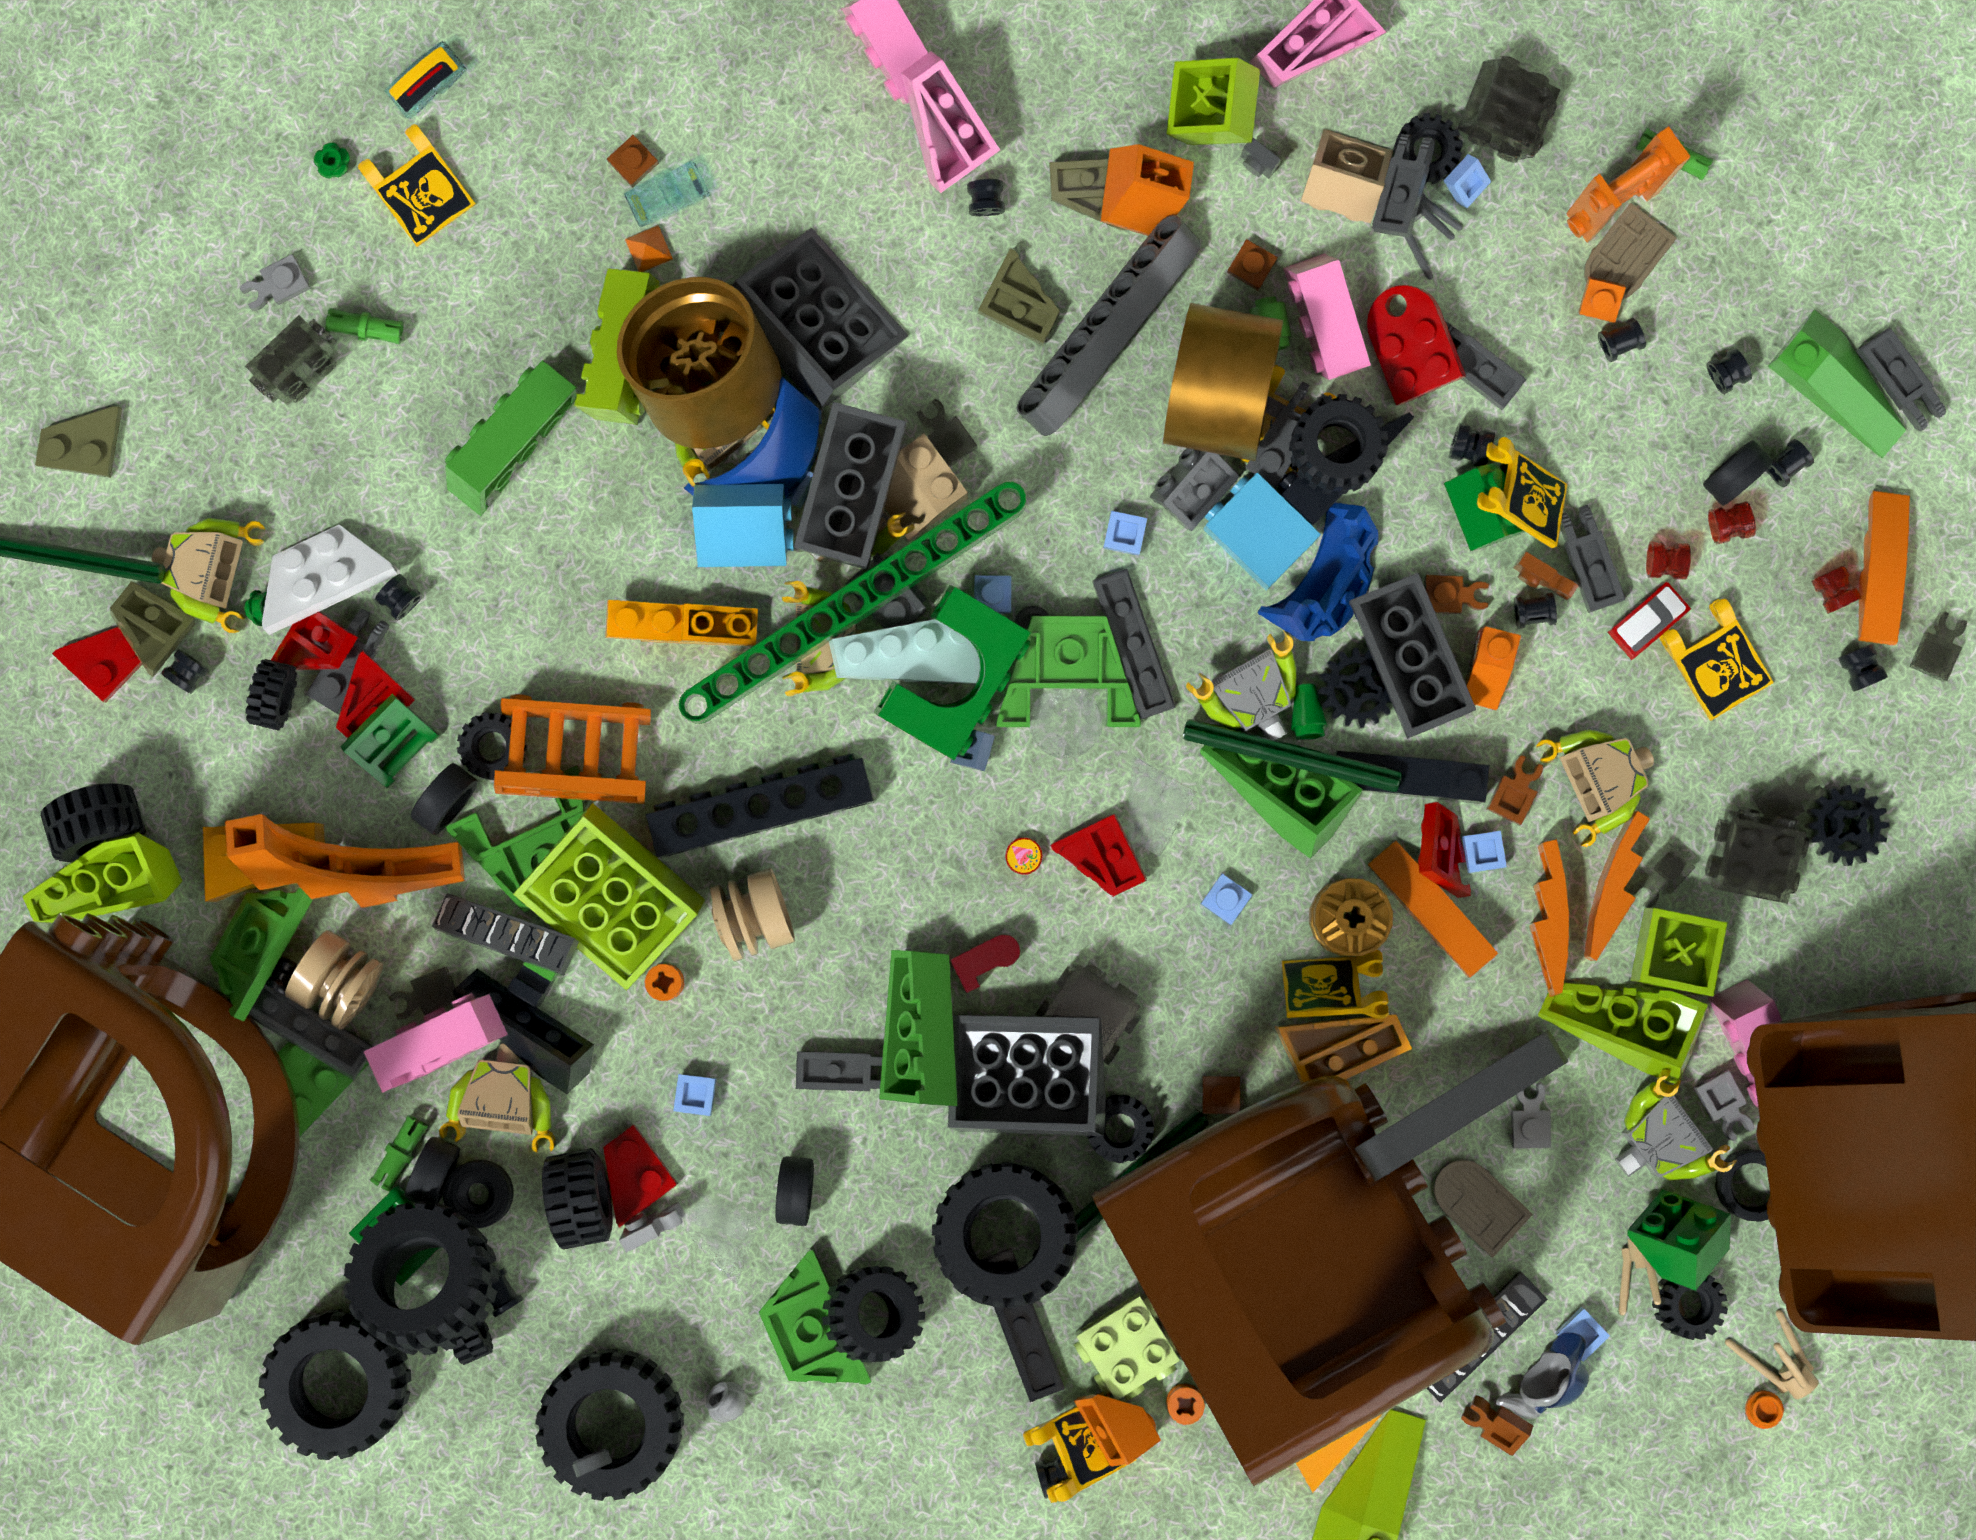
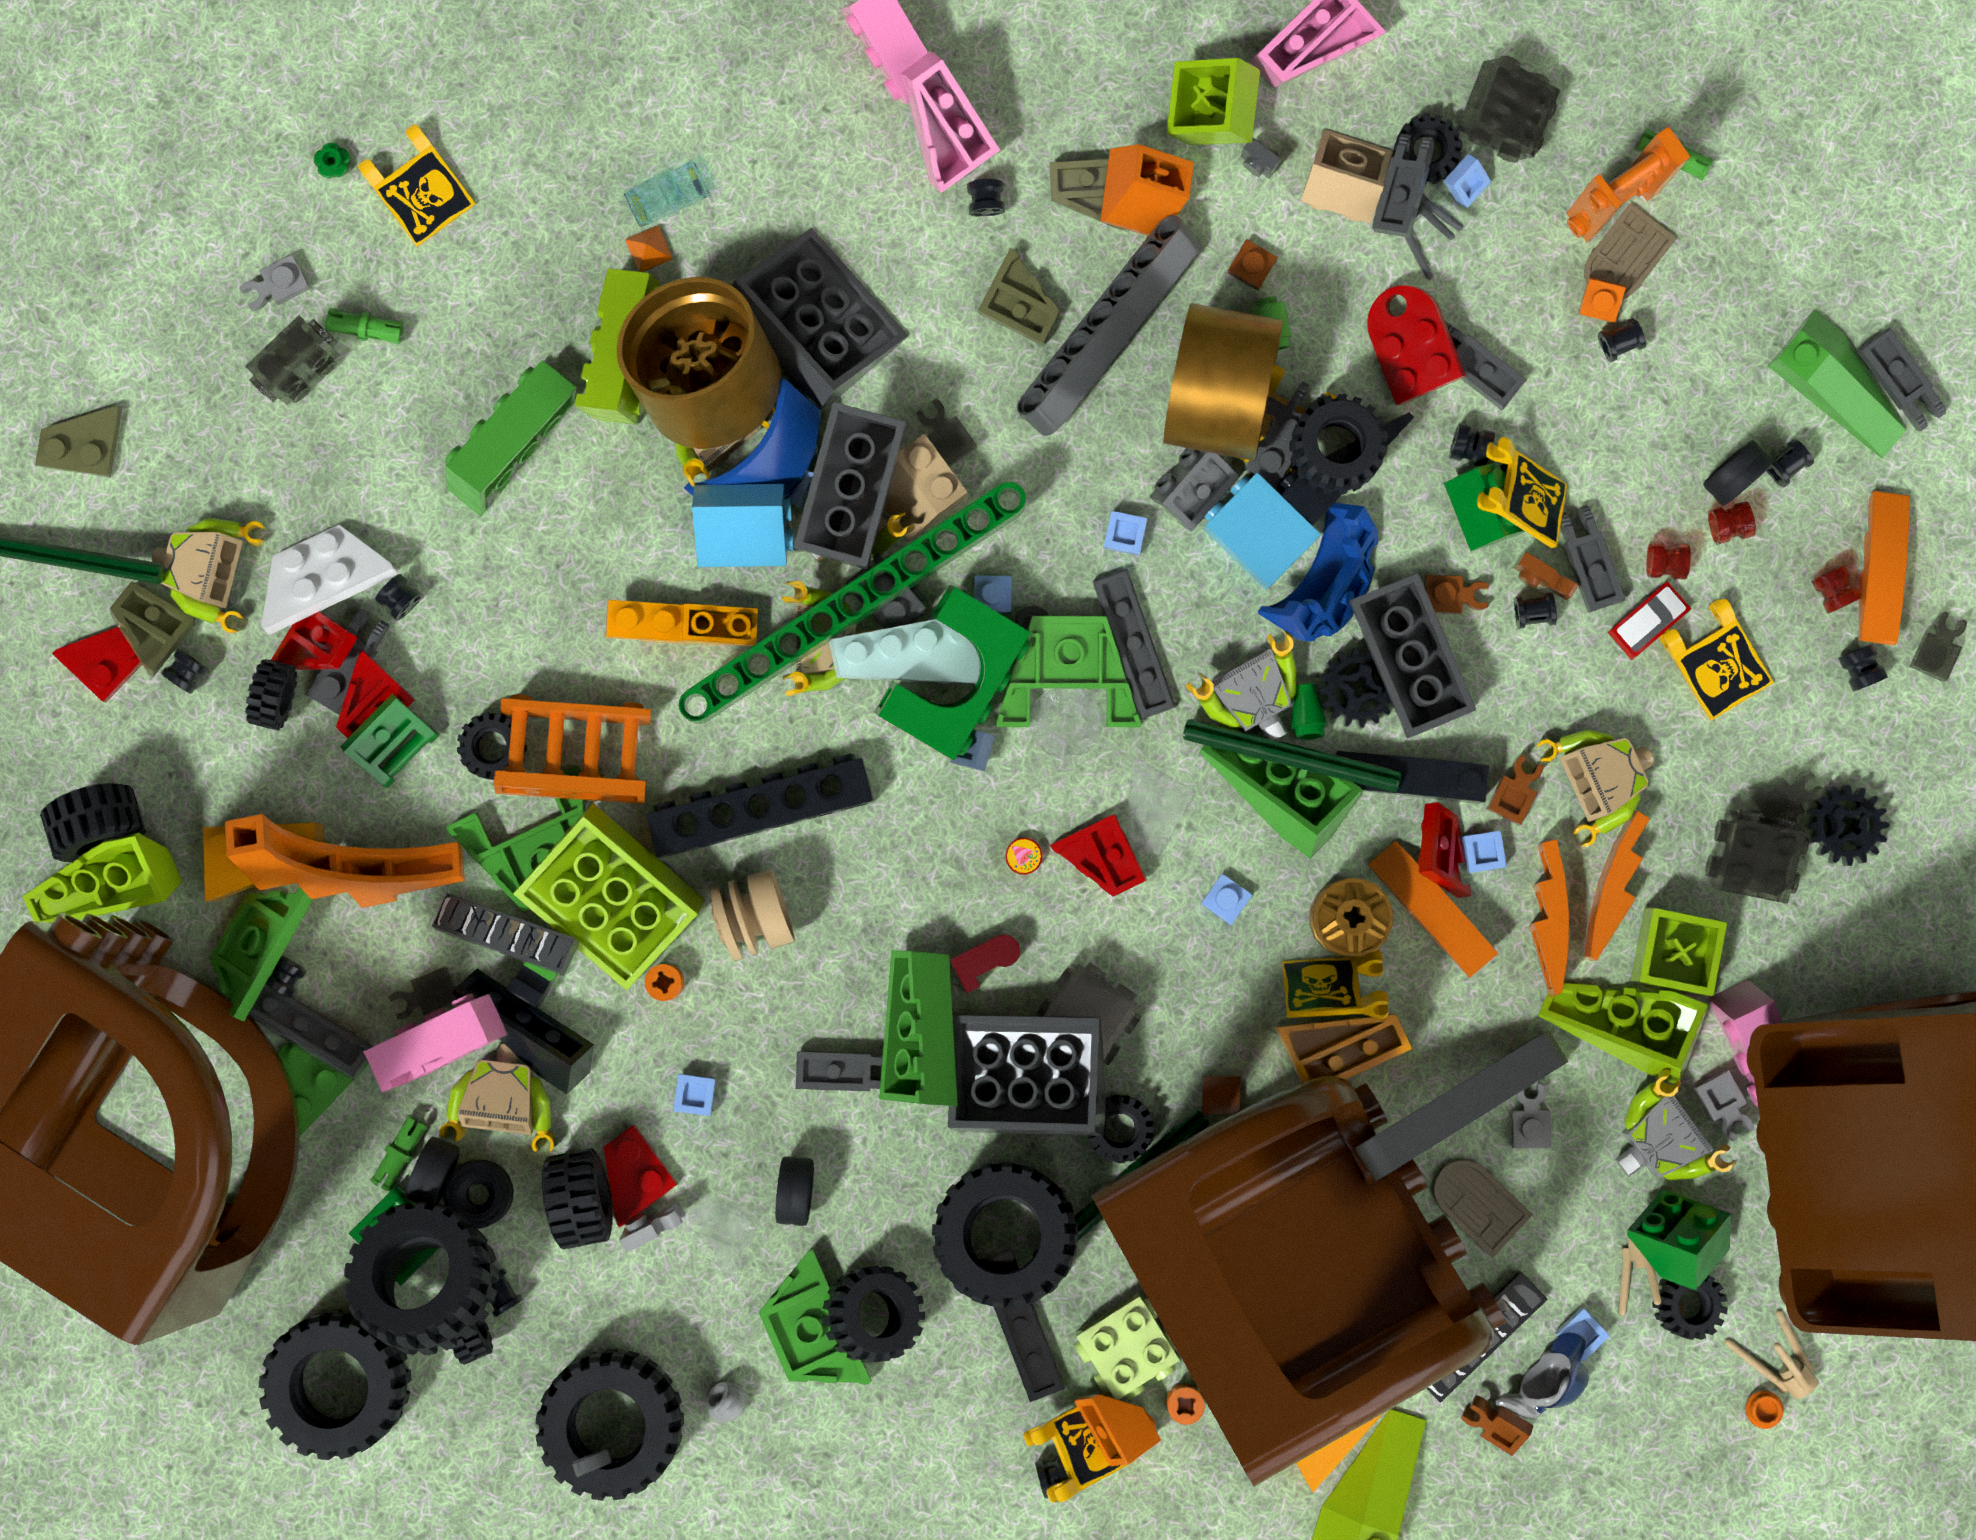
(255, 606): green plate -> none
(340, 983): tan wheel -> none
(425, 78): slope -> none
(444, 798): black tyre -> none
(632, 161): dark orange plate -> none
(1327, 316): bright pink wedge -> none
(1491, 666): orange slope -> none
(1665, 871): clear smoke plate -> none
(1724, 1184): black tyre -> none
(1729, 371): black wheel -> none

